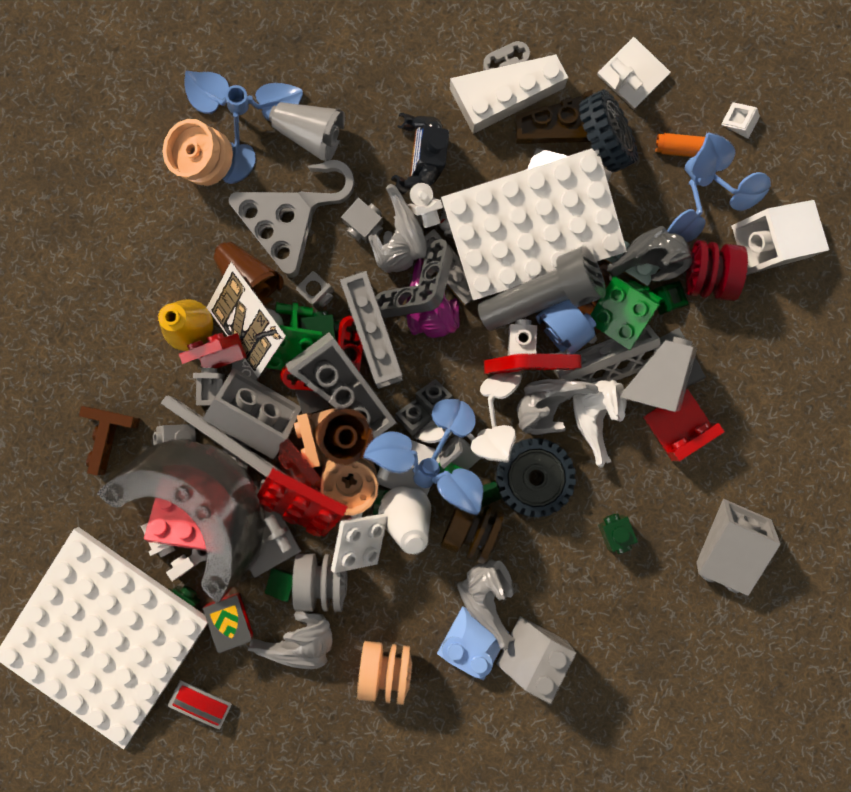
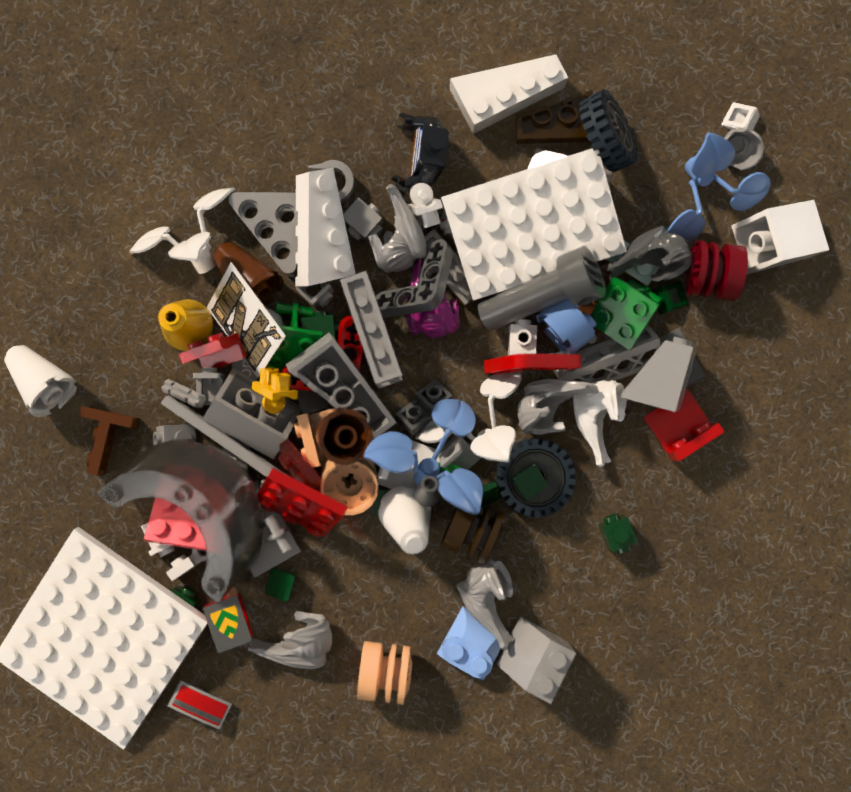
(39, 380): none -> white cone
(183, 393): none -> light grey axle
(195, 248): none -> white plant
(197, 152): light nougat wheel -> none
(210, 89): medium blue plant -> none
(274, 388): none -> yellow hips
(309, 127): light grey cone -> none
(317, 582): light grey wheel -> none
(321, 230): none -> white wedge
(359, 542): white plate -> none
(426, 496): none -> dark grey cone
(505, 53): light grey beam -> none
(529, 481): none -> dark green slope
(633, 73): white plate -> none
(679, 144): orange piece -> none
(737, 548): light grey slope -> none
(748, 147): none -> light grey hair

